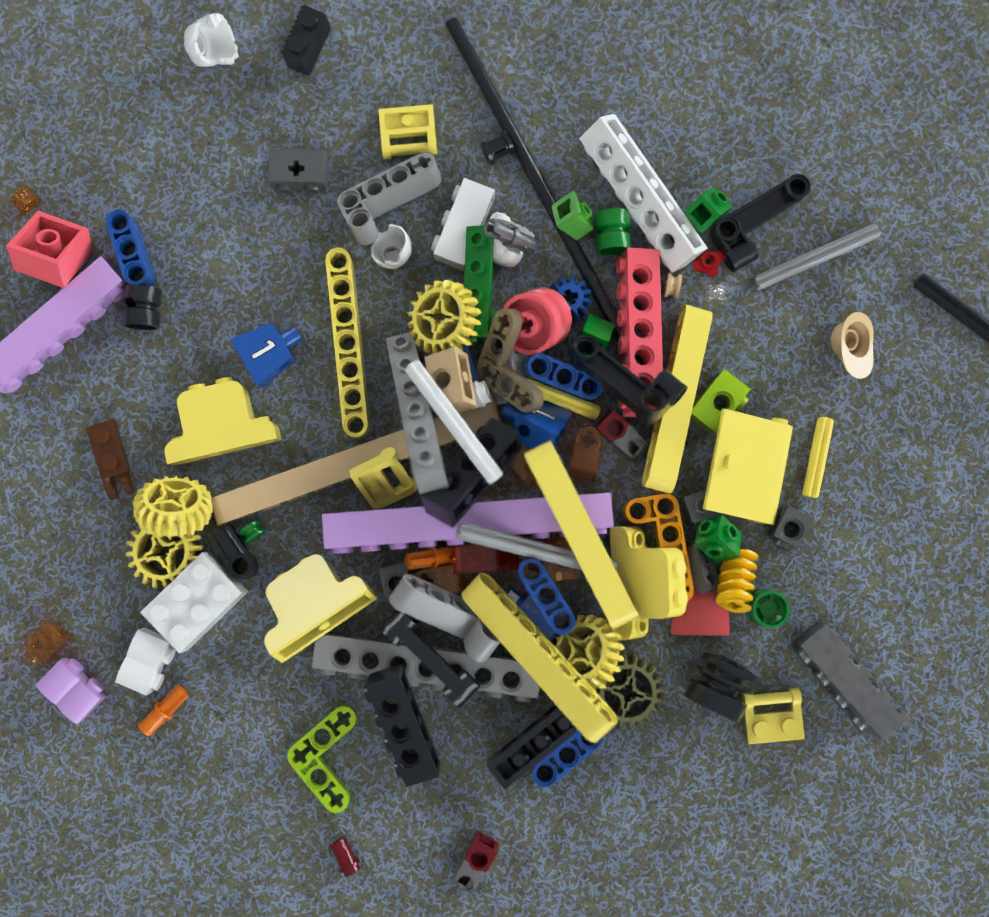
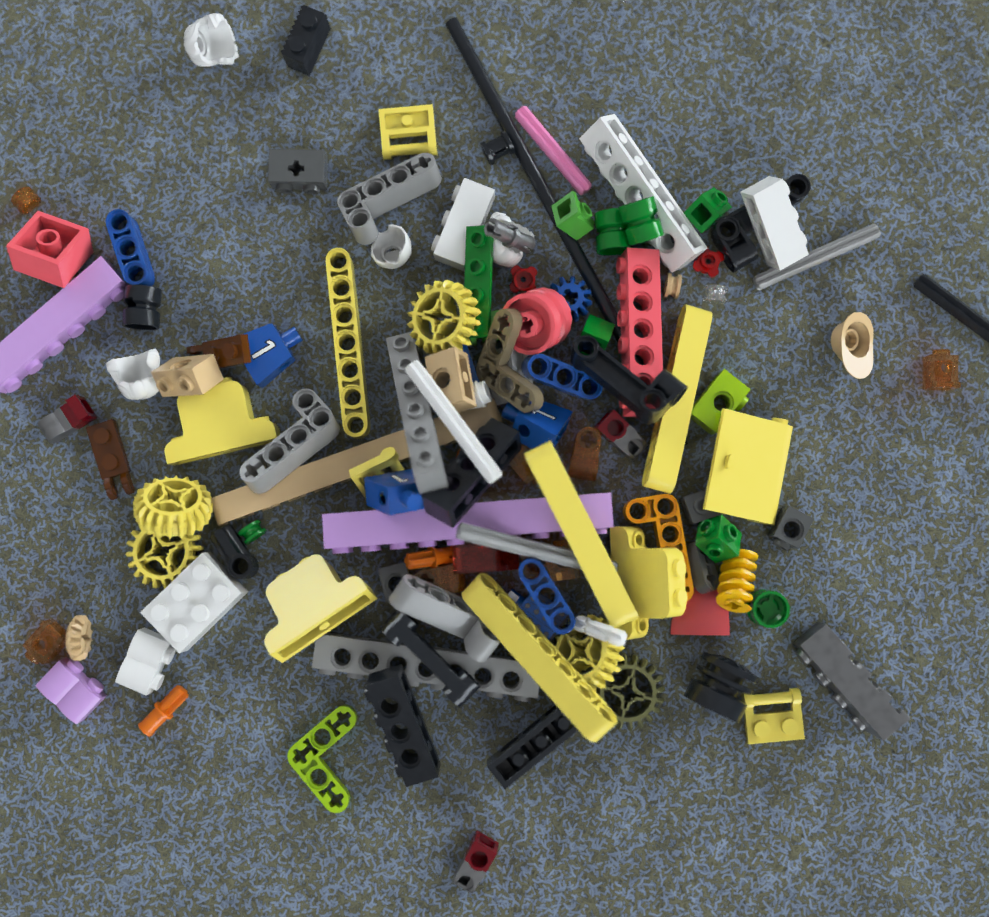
(67, 419): none -> leg
(78, 638): none -> tan gear
(134, 374): none -> white hair
(187, 375): none -> tan brick
(227, 351): none -> reddish brown hinge
(309, 427): none -> light grey beam
(345, 857): dark red pin -> none
(399, 492): none -> blue torso
(517, 273): none -> red plate
(553, 150): none -> bright pink axle
(562, 766): blue beam -> none
(568, 401): light yellow axle -> none
(600, 630): none -> white axle
(641, 221): none -> green wheel
(775, 222): none -> white brick
(818, 457): light yellow axle -> none
(933, 375): none -> clear orange brick

